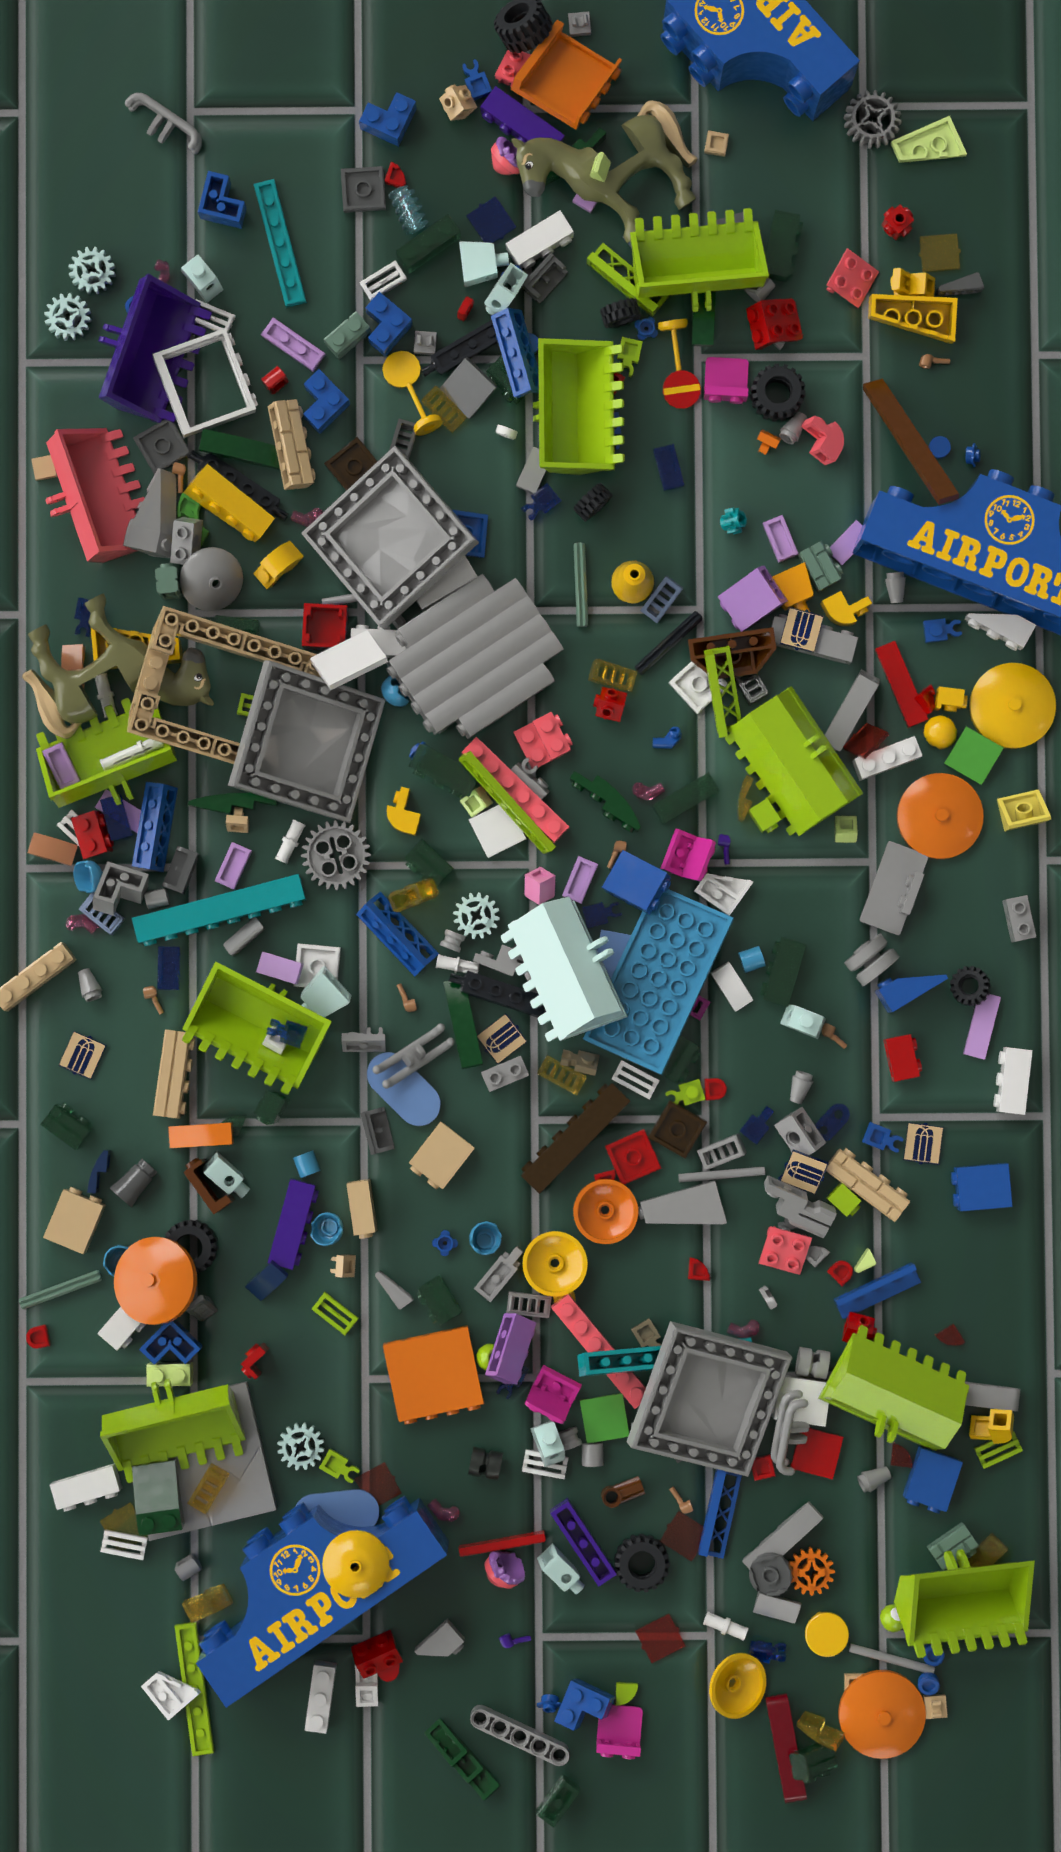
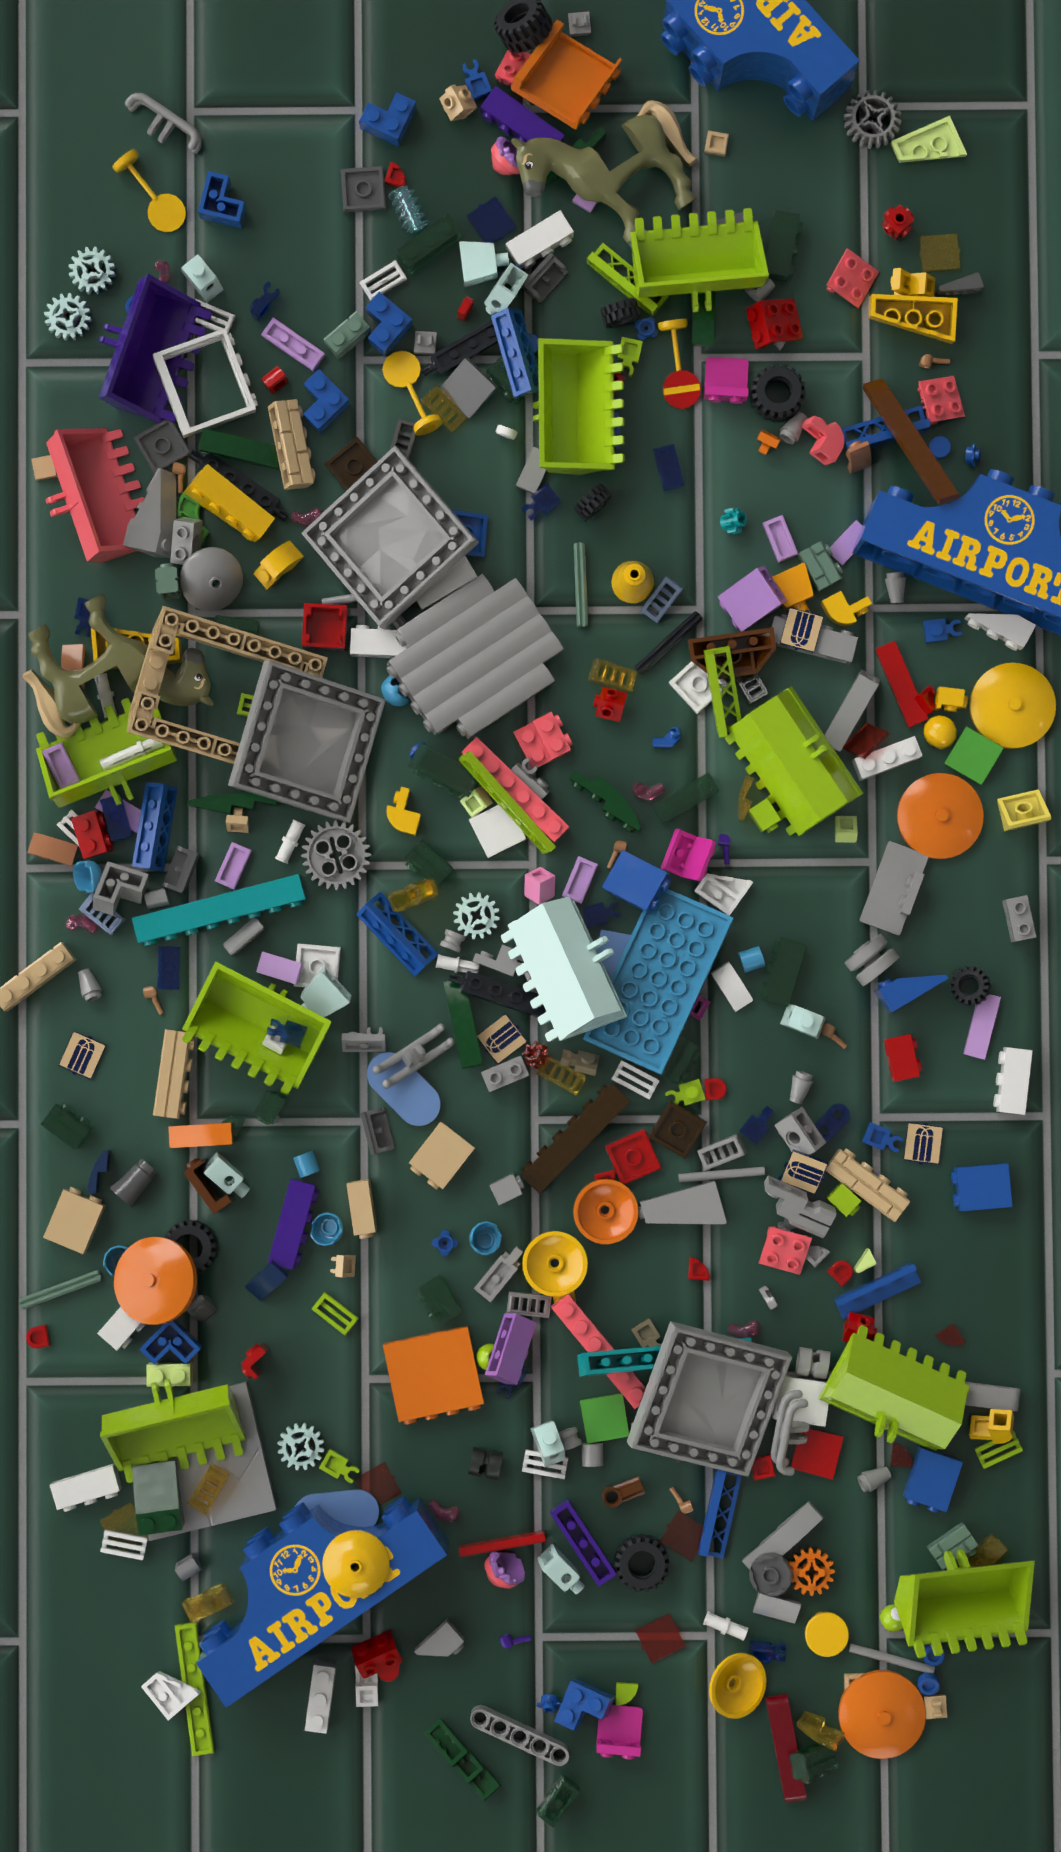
(164, 211): none -> yellow piece
(261, 305): none -> clear blue plate
(280, 243): teal tile -> none
(348, 660): white tile -> none
(396, 1293): light grey slope -> none
(409, 1005): medium nougat hand -> none
(507, 1188): none -> light grey brick
(537, 1060): none -> clear red gear
(552, 1394): dark pink bracket -> none
(600, 167): yellowish green slope -> none
(858, 456): none -> nougat slope
(883, 436): none -> blue fence
(940, 399): none -> coral hinge

